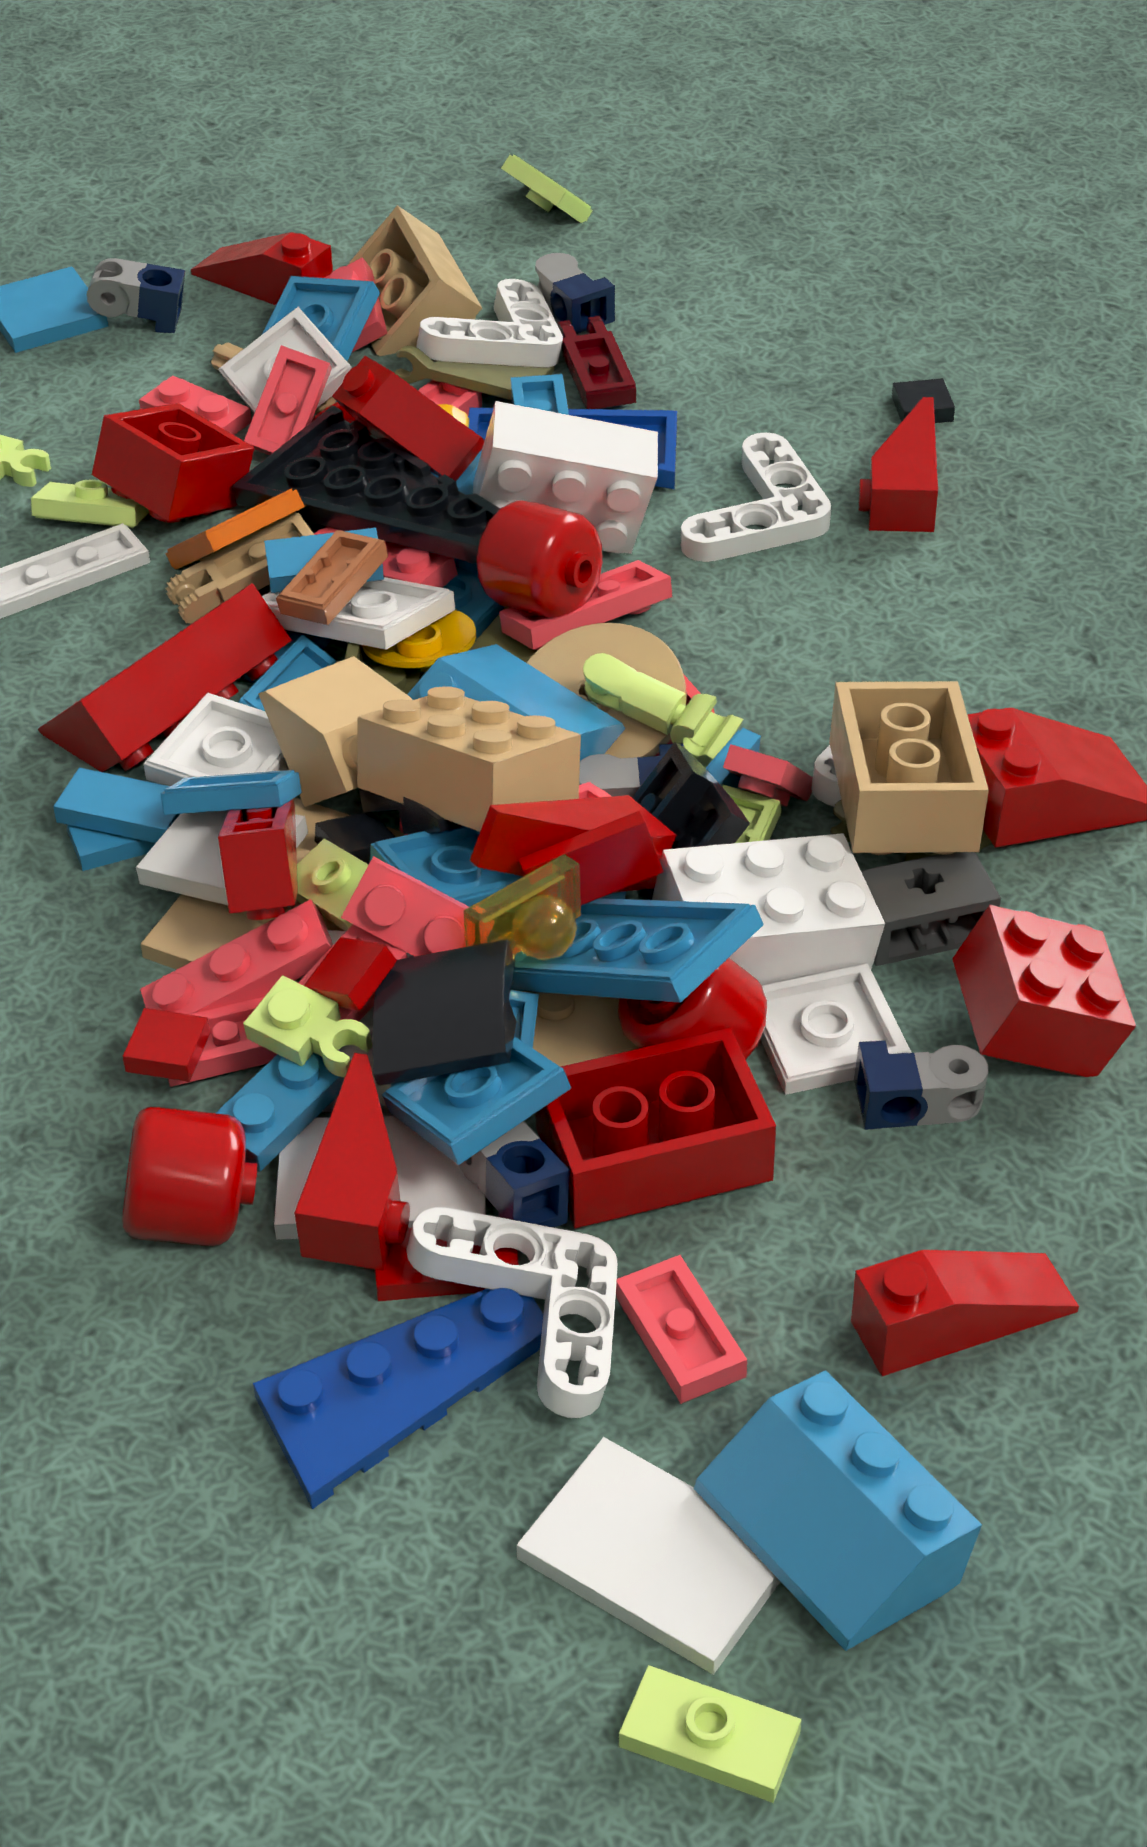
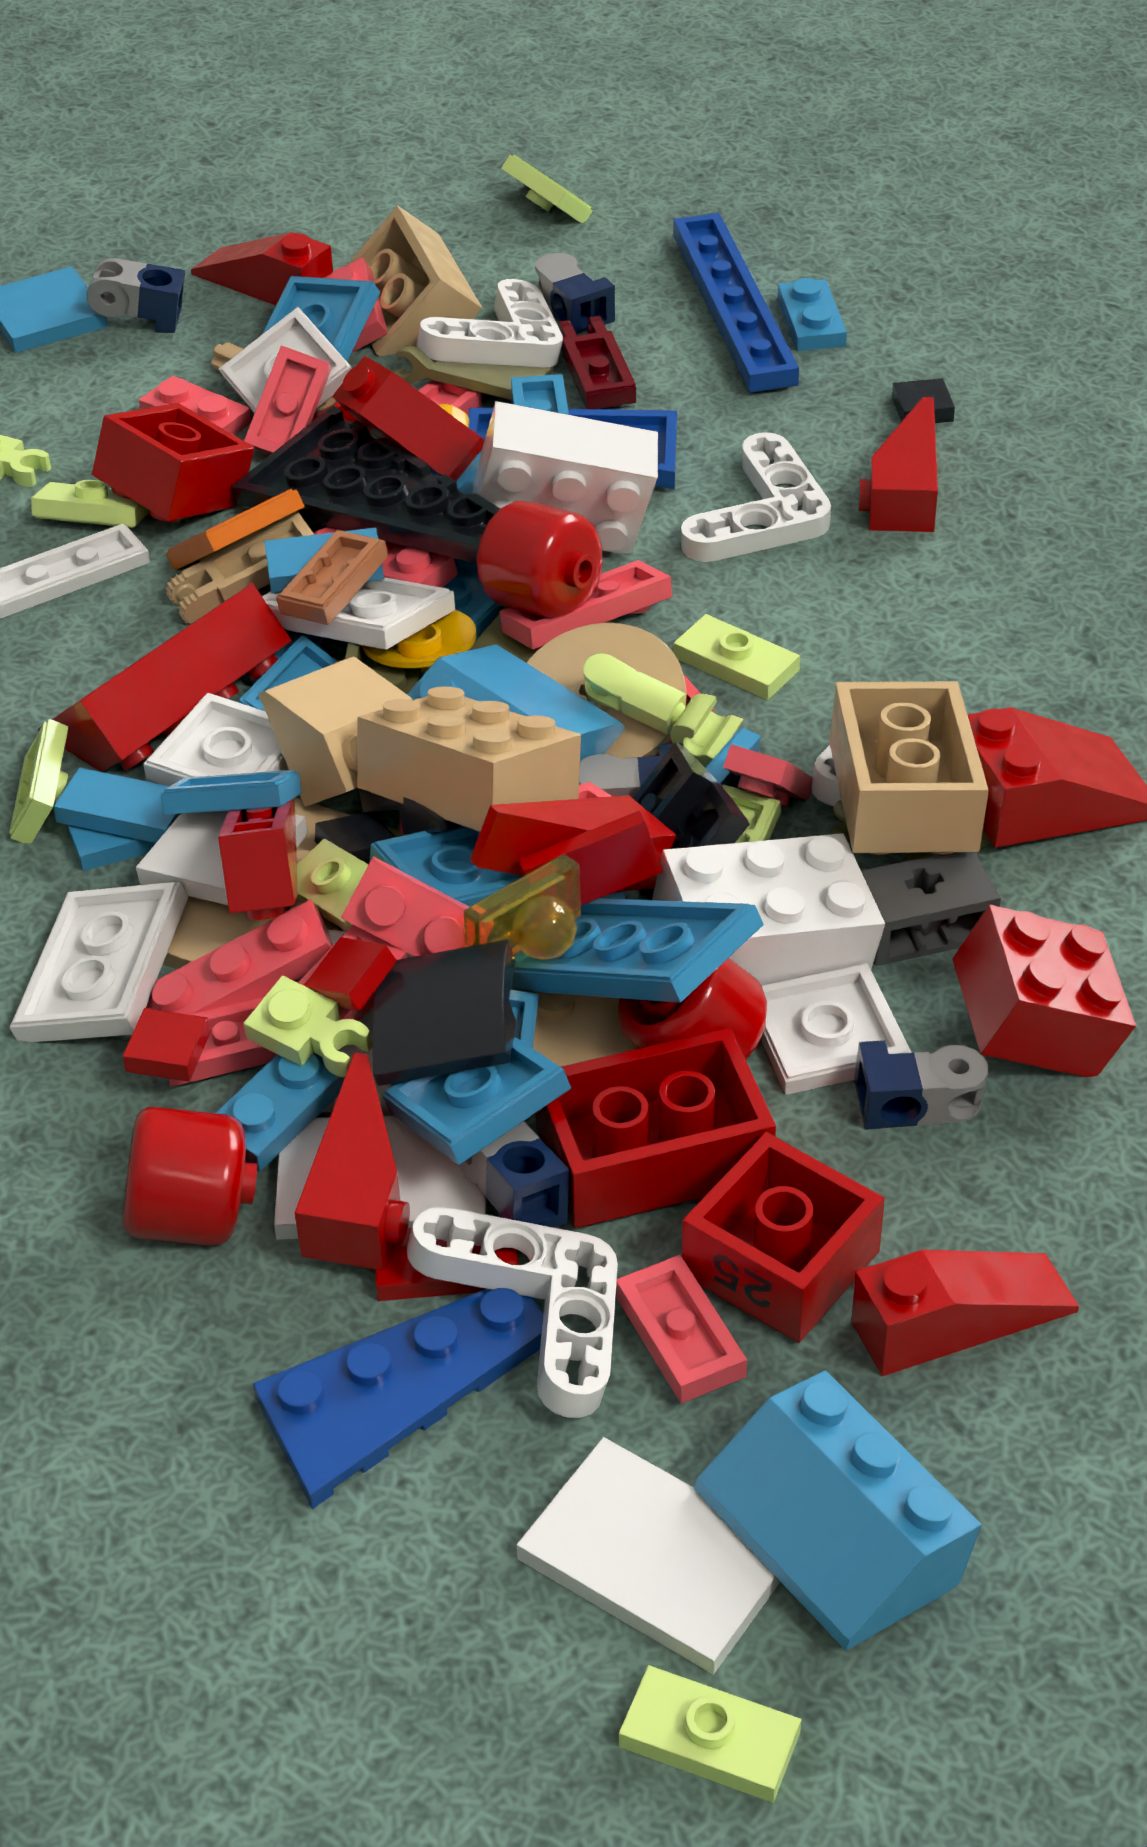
(39, 782): none -> yellowish green plate
(100, 963): none -> white tile
(735, 303): none -> blue plate
(736, 656): none -> yellowish green plate
(782, 1236): none -> red brick
(811, 314): none -> dark azure plate

